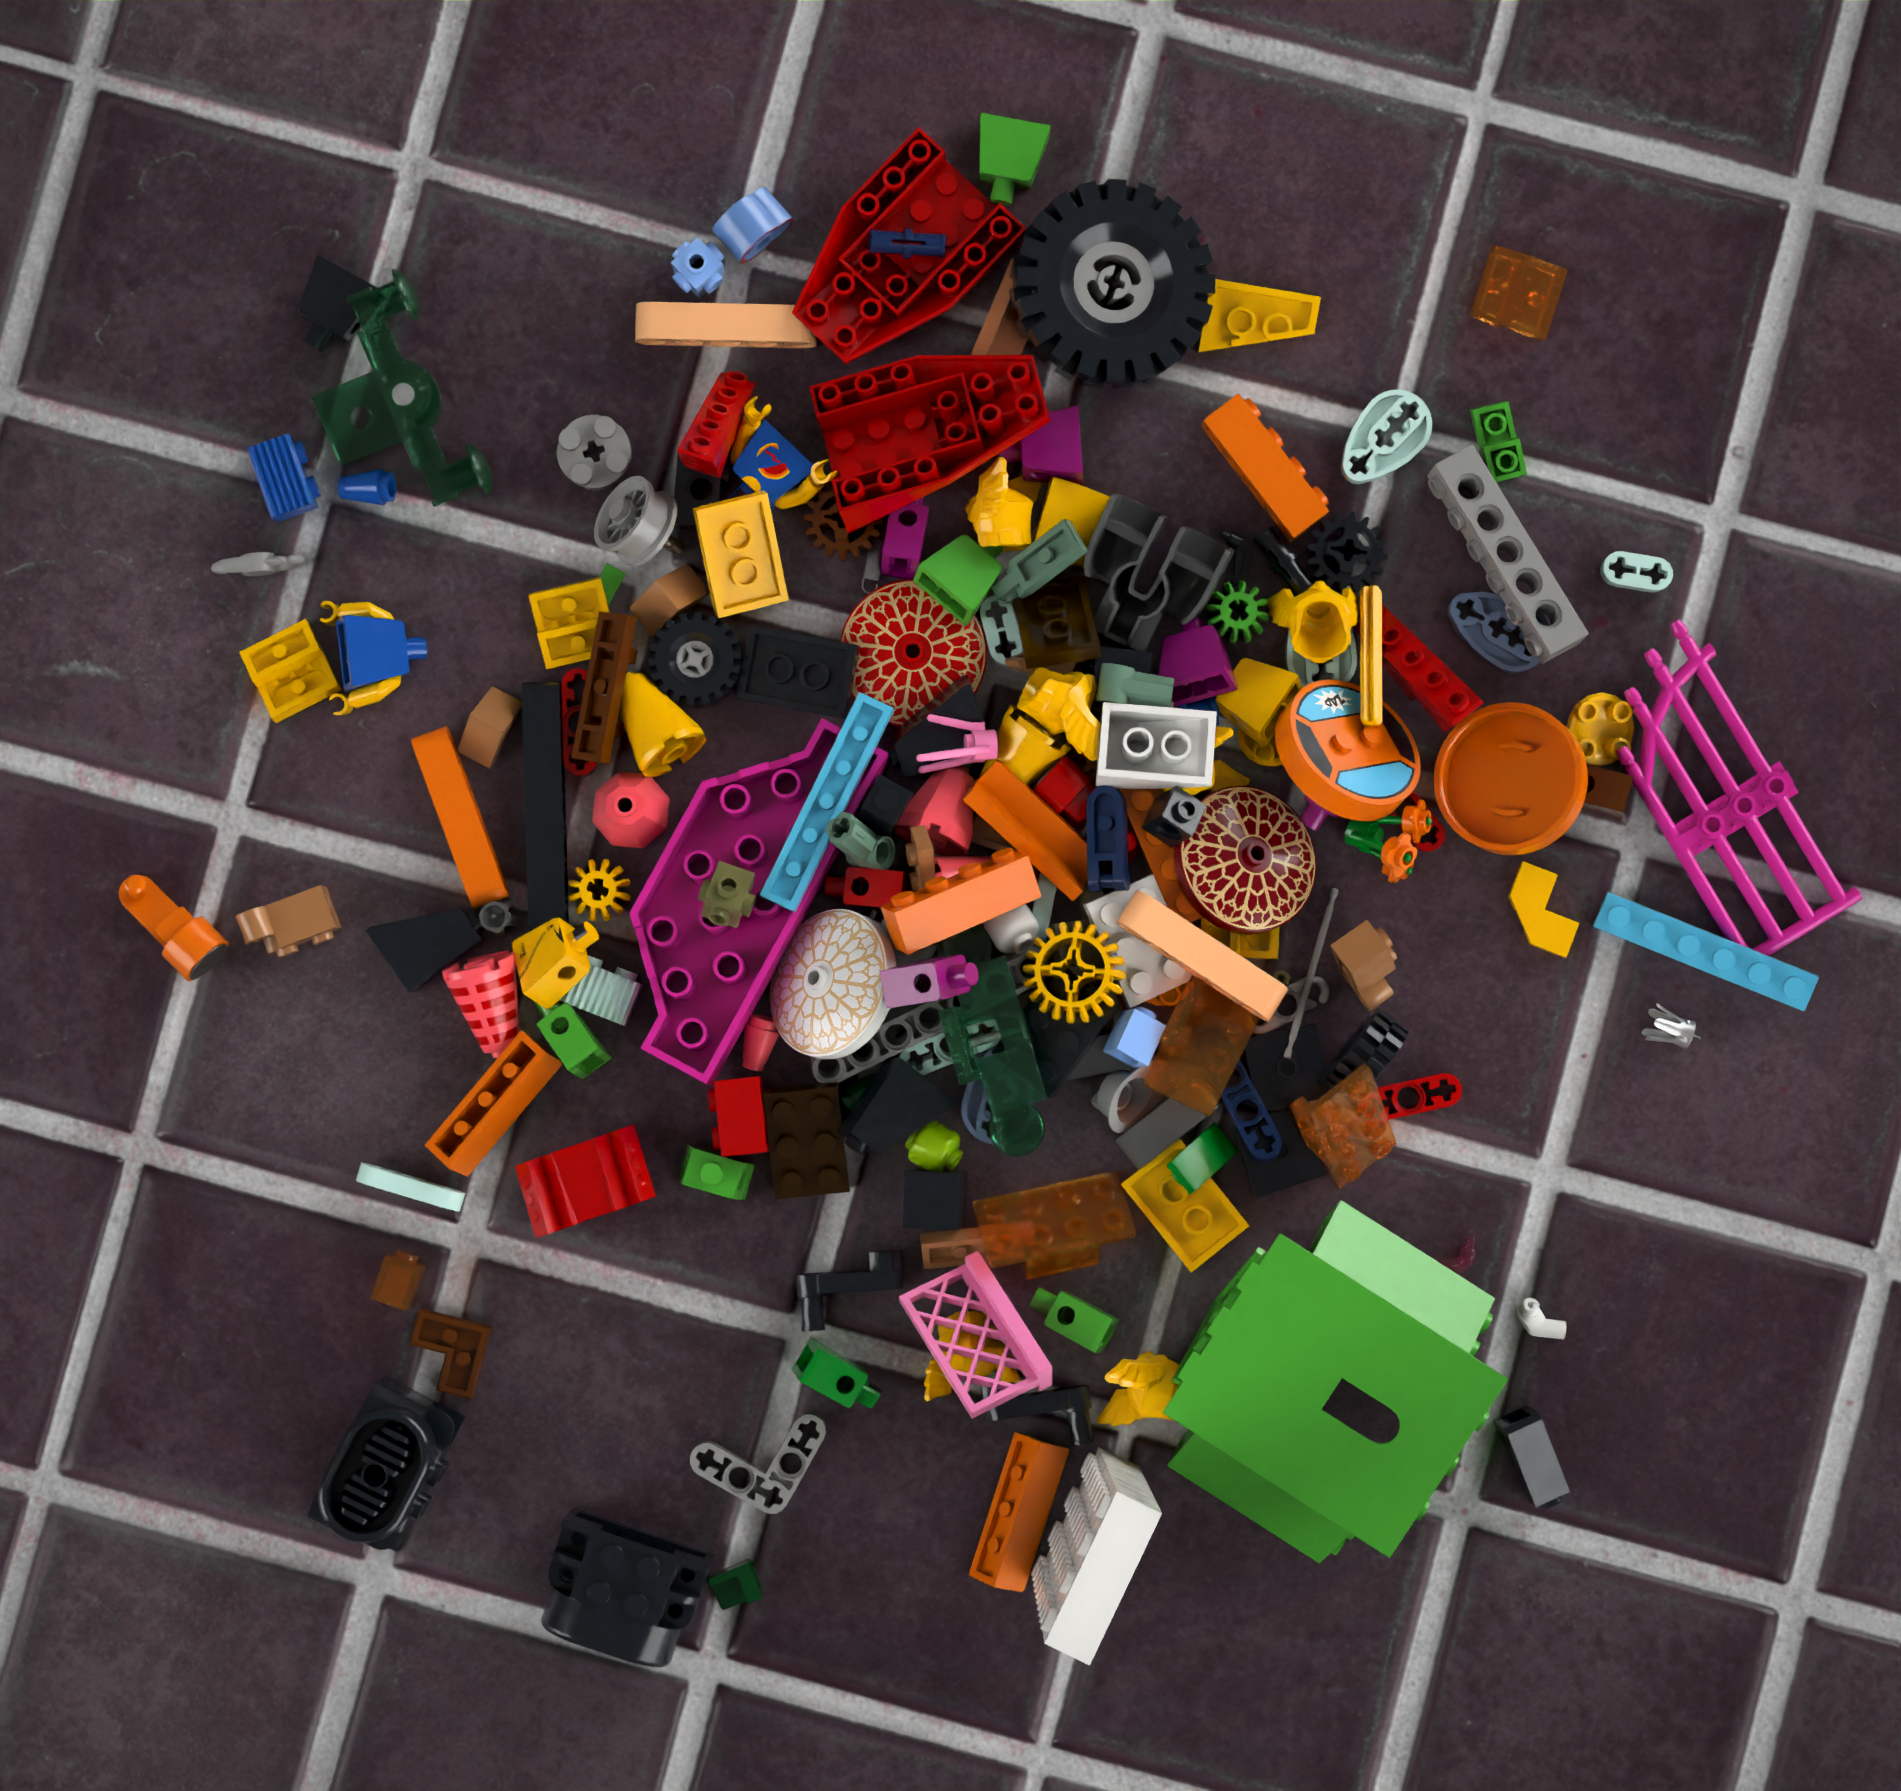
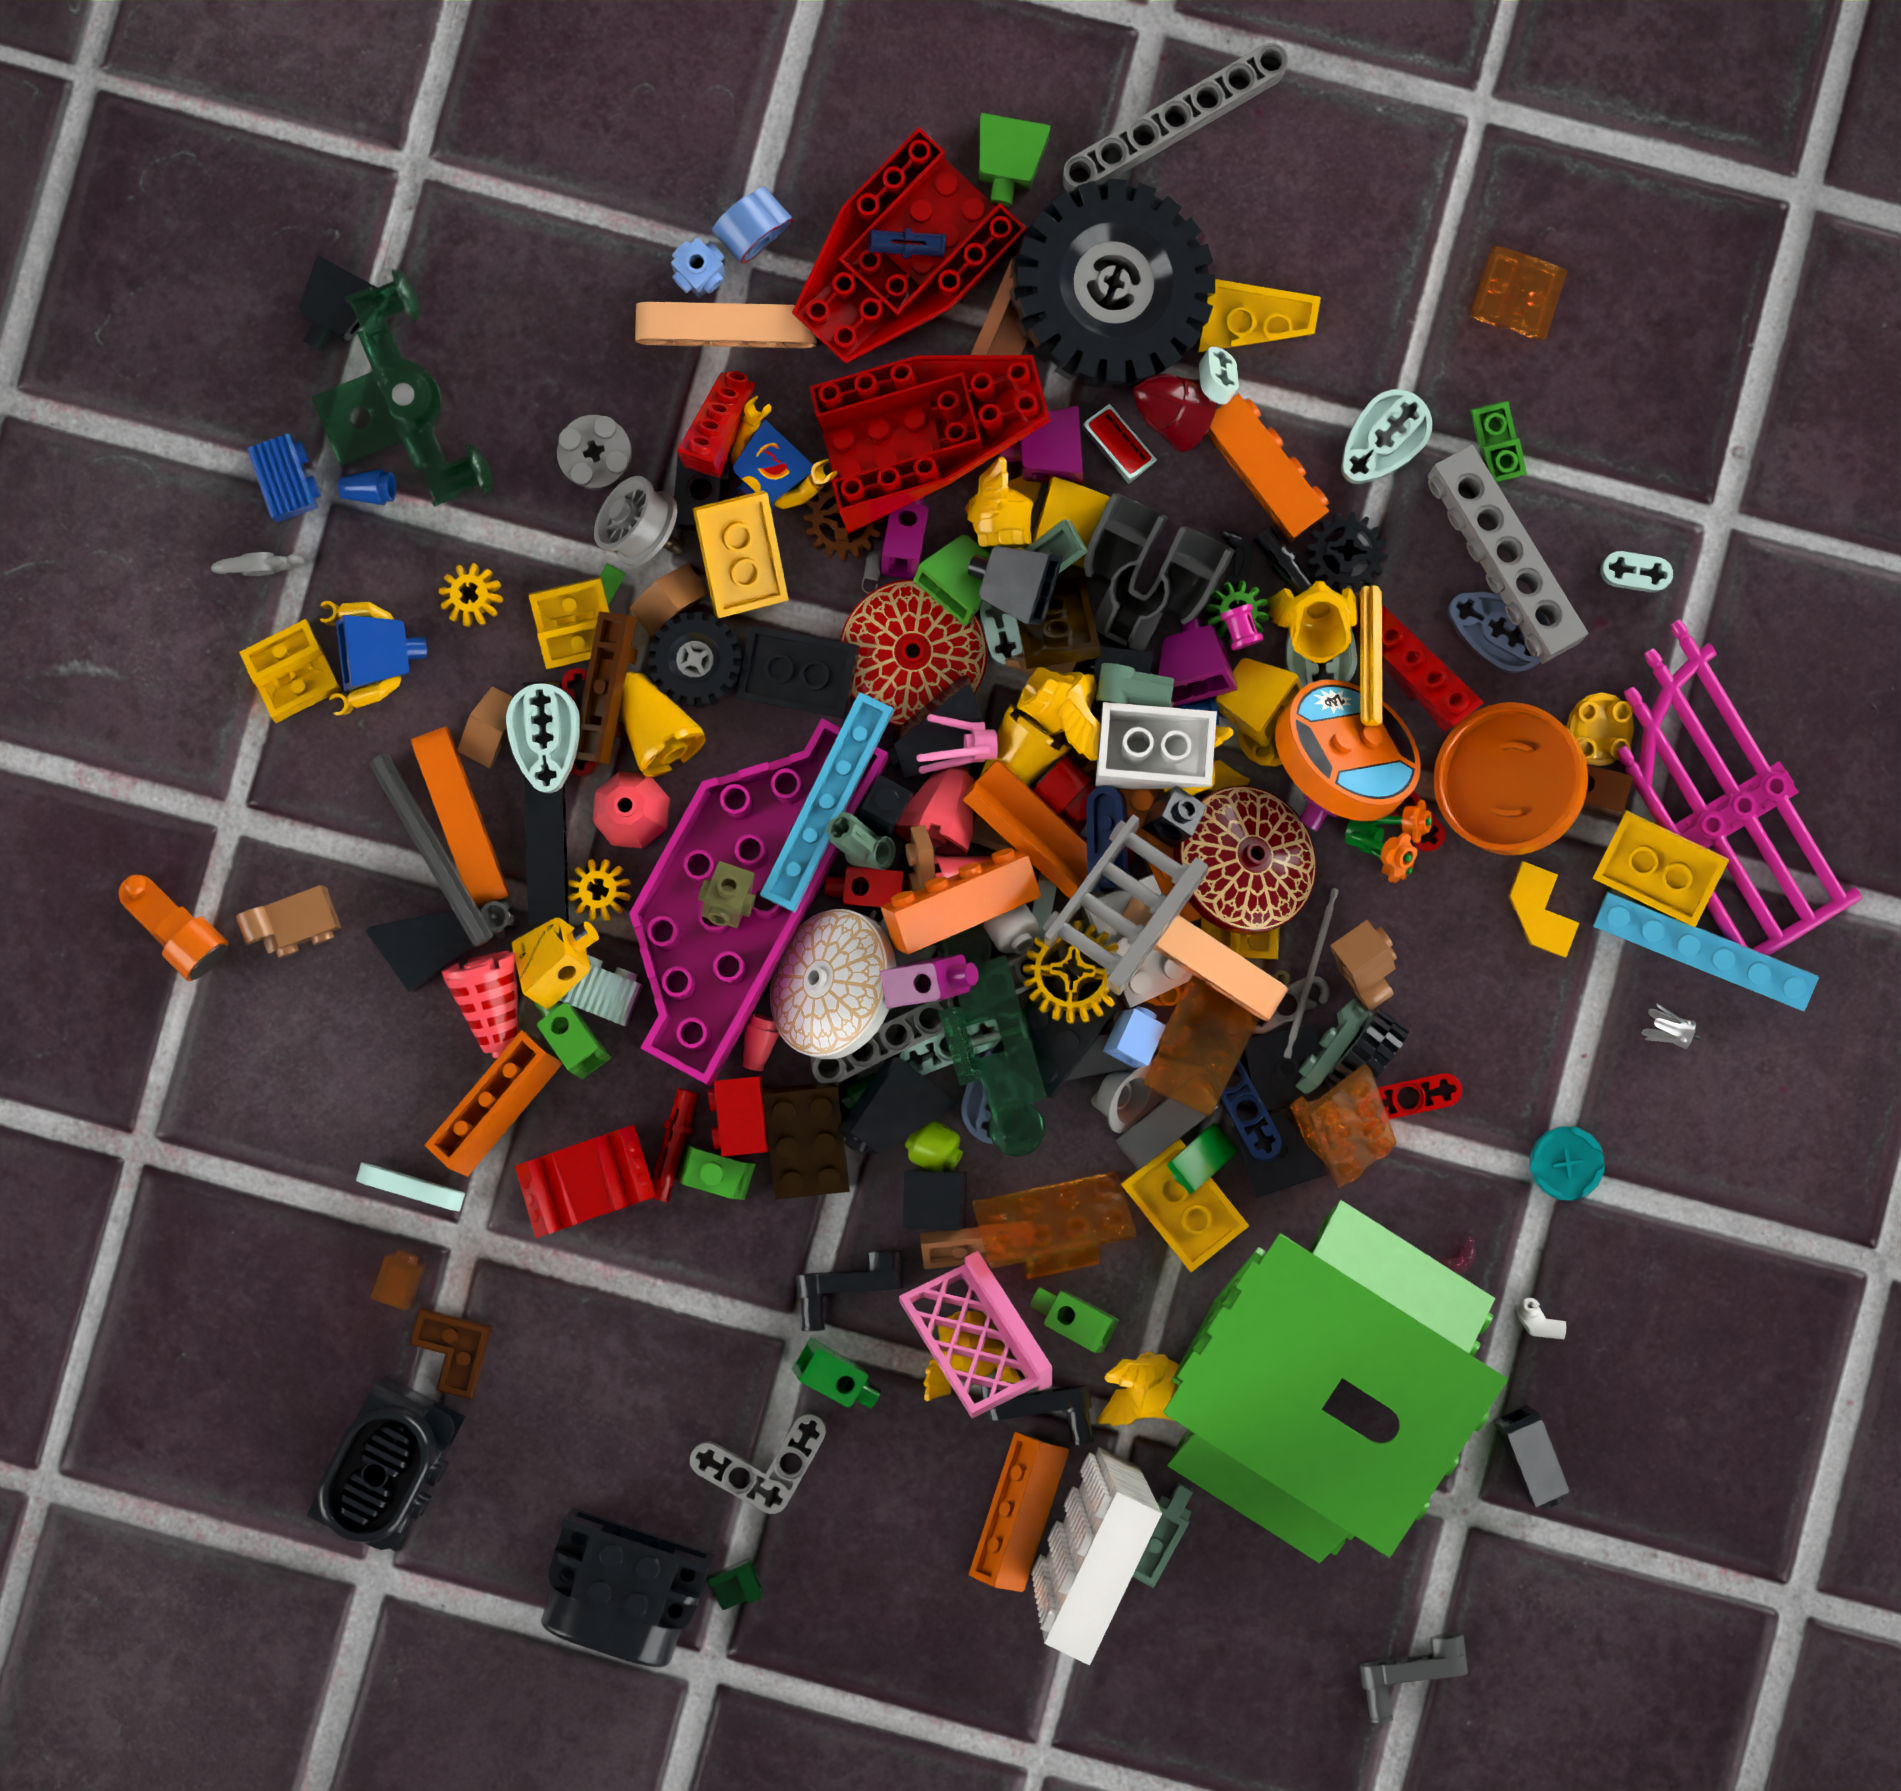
(431, 849): none -> dark grey axle
(458, 599): none -> yellow gear
(522, 733): none -> light aqua piece
(673, 1143): none -> red pin
(1017, 581): none -> black torso
(1118, 443): none -> slope
(1140, 937): none -> light grey fence
(1165, 1535): none -> sand green hinge
(1175, 409): none -> dark red helmet
(1187, 106): none -> light grey beam
(1218, 375): none -> light aqua beam
(1241, 627): none -> dark pink bush
(1334, 1044): none -> sand green hinge
(1446, 1661): none -> dark grey beam
(1566, 1163): none -> teal tile
(1660, 868): none -> yellow plate

